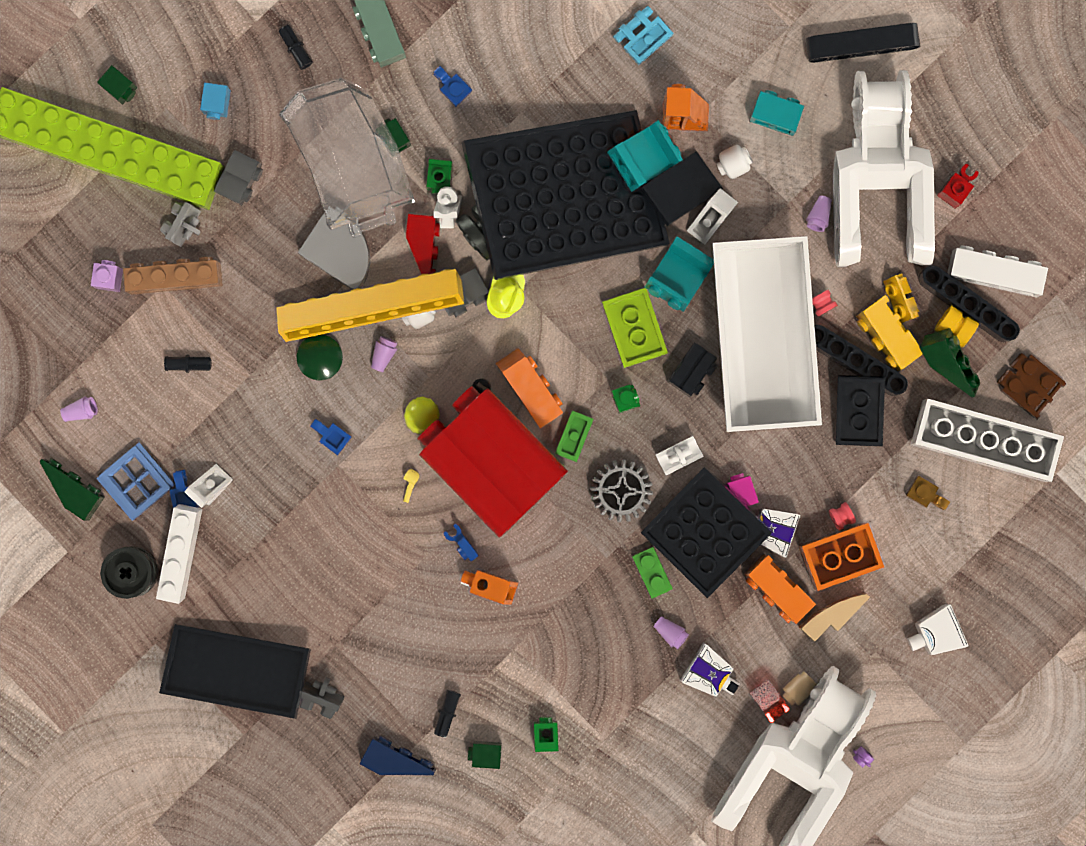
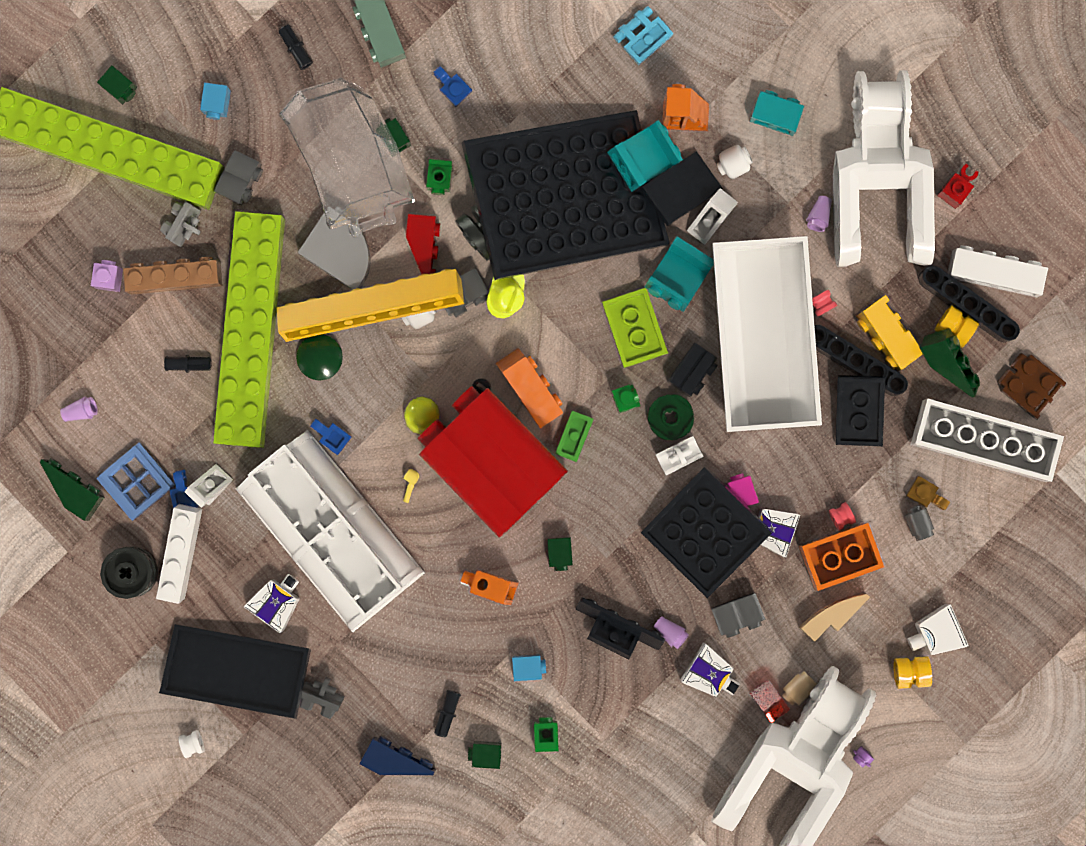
(191, 744): none -> white wheel
(249, 329): none -> lime brick
(275, 603): none -> torso
(329, 530): none -> white piece
(383, 353): lavender cone -> none
(447, 207): white hips -> none
(466, 549): blue plate -> none
(528, 667): none -> dark azure brick
(560, 553): none -> dark green brick
(615, 631): none -> black bracket
(622, 475): light grey gear -> none
(652, 572): bright green plate -> none
(673, 430): none -> dark green plate
(738, 614): none -> dark grey brick
(779, 589): orange wedge -> none
(862, 42): black beam -> none
(896, 289): yellow hinge -> none
(912, 672): none -> yellow wheel
(919, 523): none -> dark grey brick

